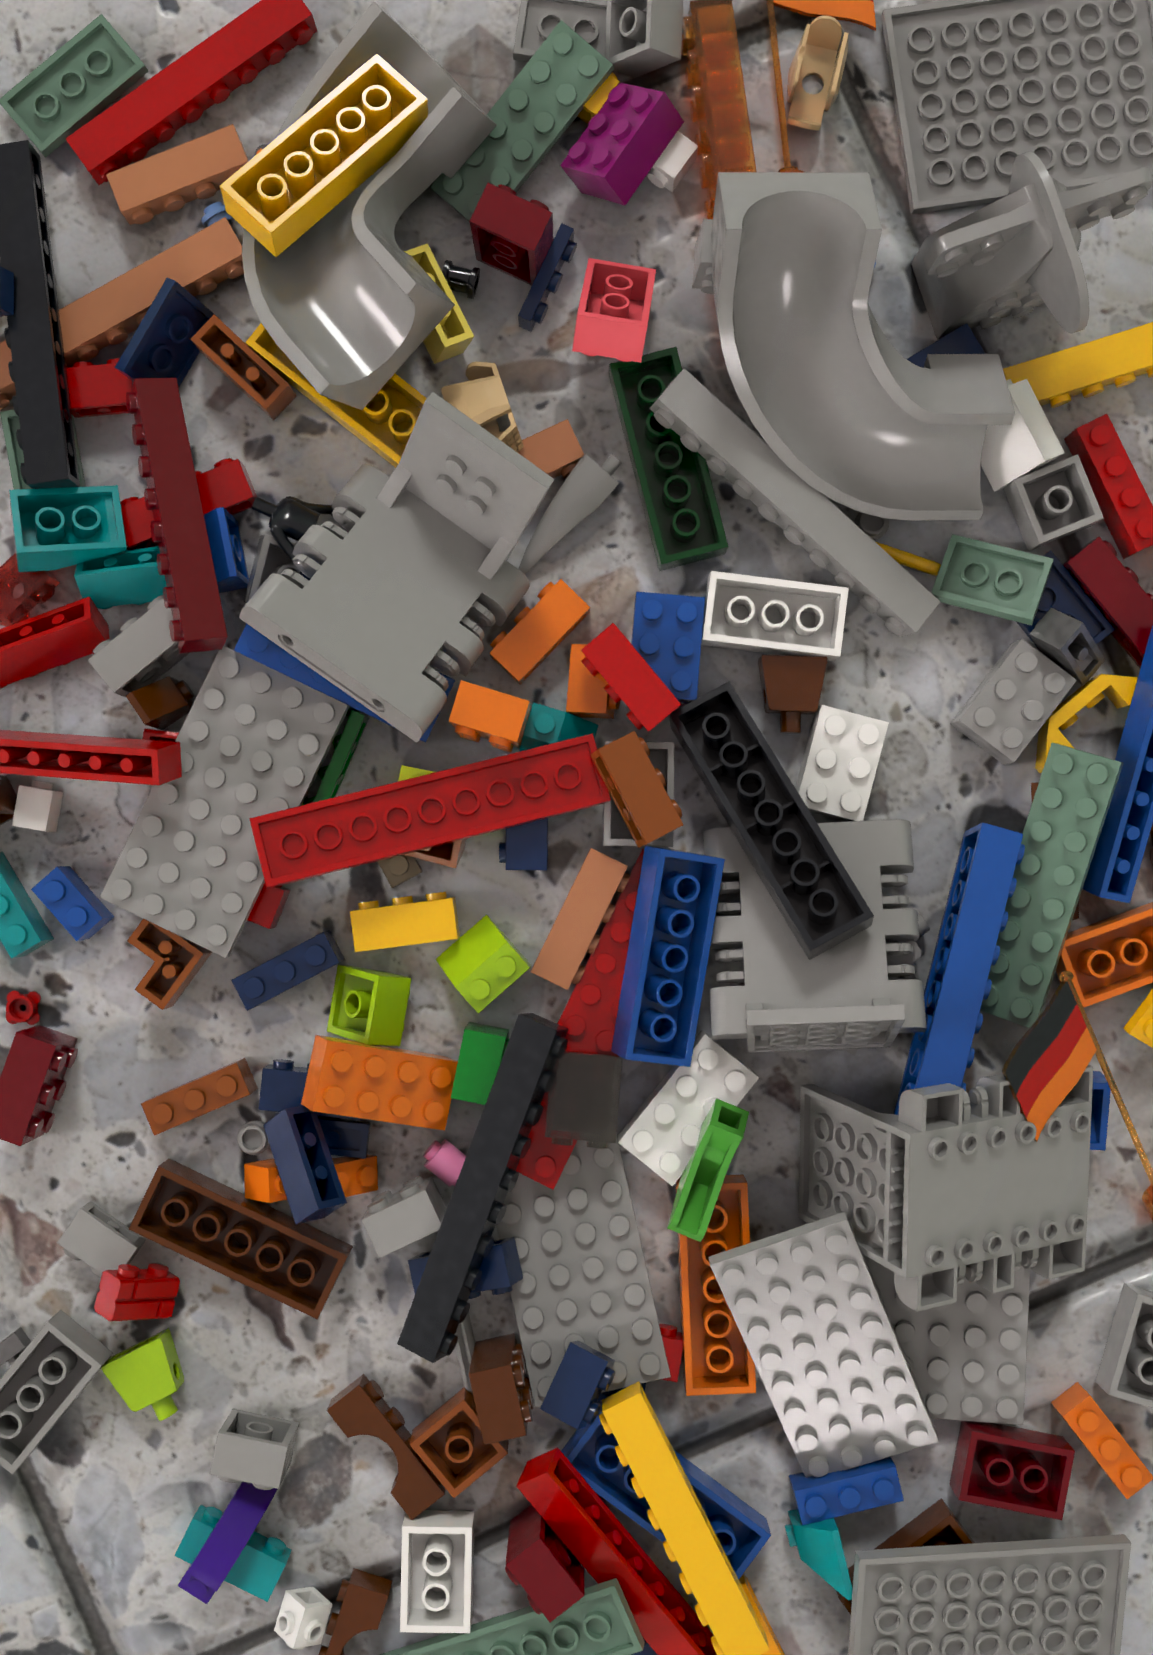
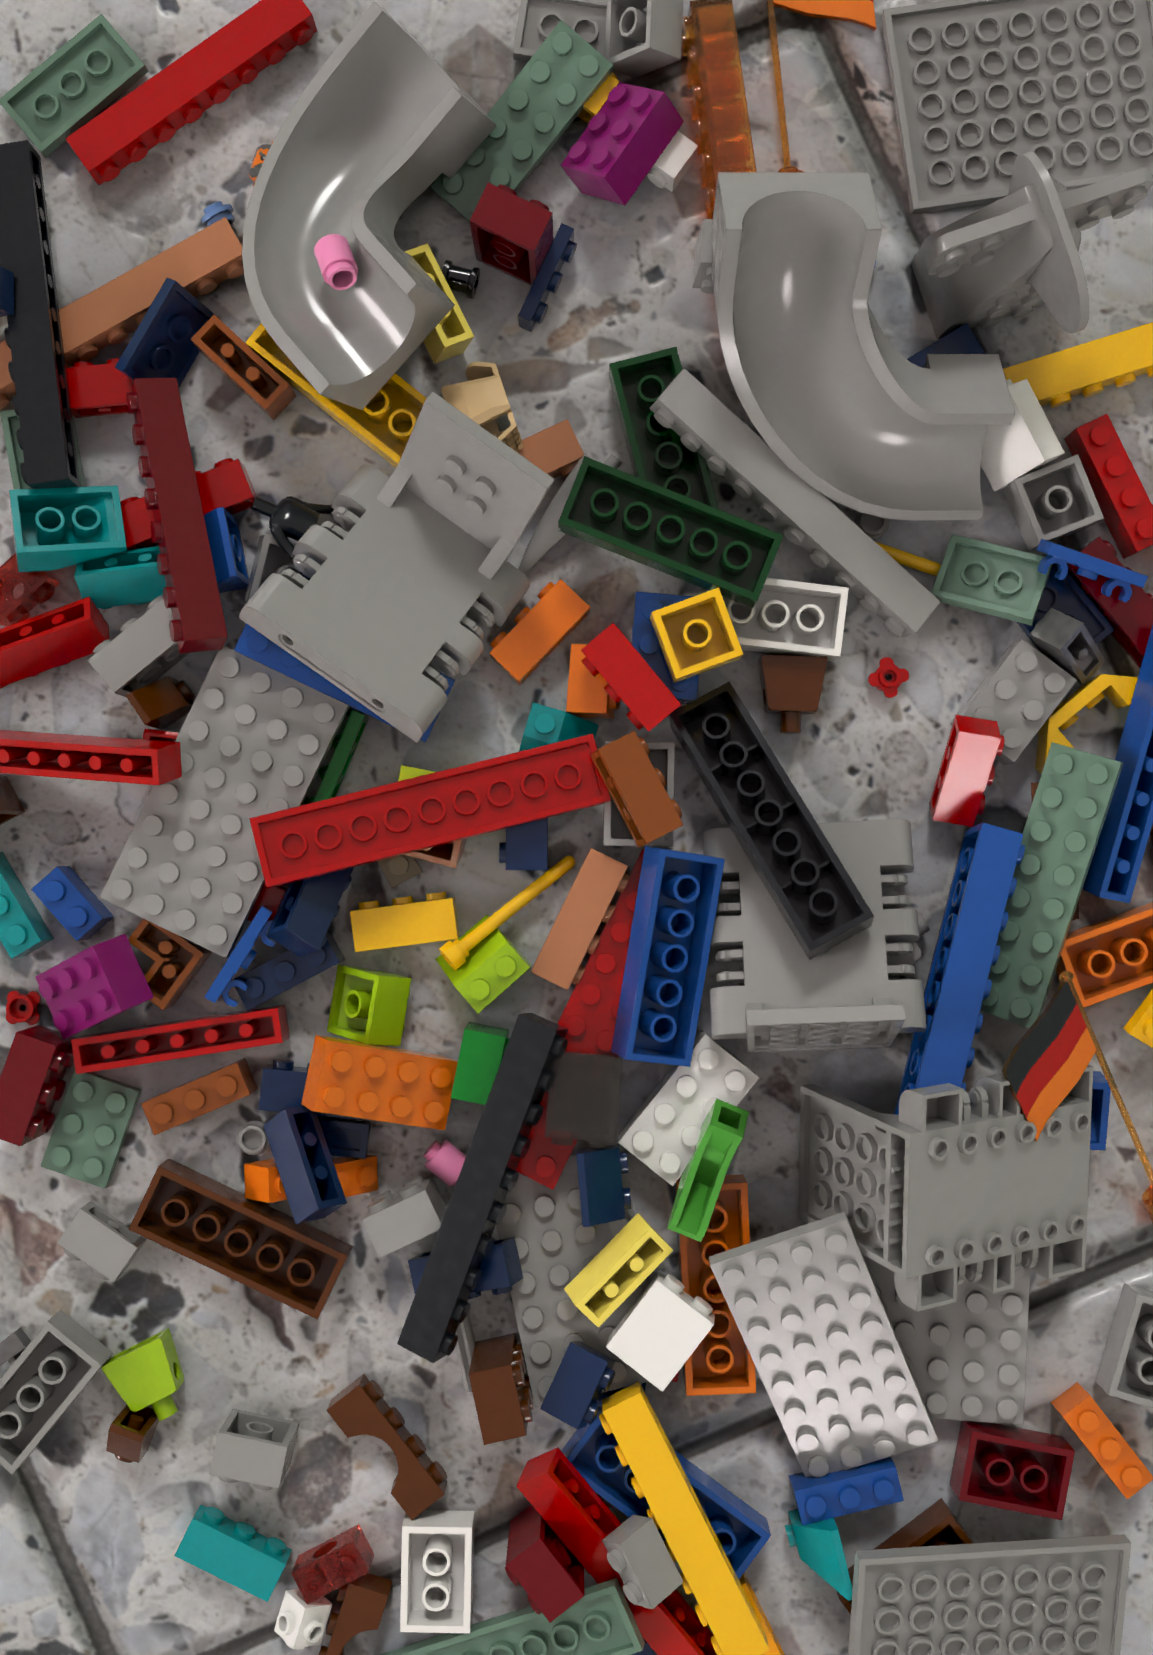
(37, 807): white brick -> none
(91, 1128): none -> sand green plate
(94, 986): none -> magenta brick
(132, 1434): none -> reddish brown slope
(137, 1293): red brick -> none
(177, 175): nougat brick -> none
(180, 1039): none -> red brick
(226, 1541): dark purple arch -> none
(241, 957): none -> blue plate
(308, 911): none -> dark blue brick
(324, 155): yellow brick -> none
(333, 1564): none -> clear red brick
(336, 261): none -> bright pink brick
(454, 1445): dark orange brick -> none
(457, 951): none -> yellow piece
(489, 715): orange brick -> none
(601, 1184): none -> dark blue slope
(614, 310): coral brick -> none
(618, 1270): none -> light yellow brick
(642, 1562): none -> light grey brick
(661, 1330): none -> white brick
(669, 532): none -> dark green brick
(696, 635): none -> yellow brick
(816, 57): tan piece -> none
(840, 763): white brick -> none
(879, 681): none -> red plate
(966, 770): none -> brick
(1090, 568): none -> blue plate

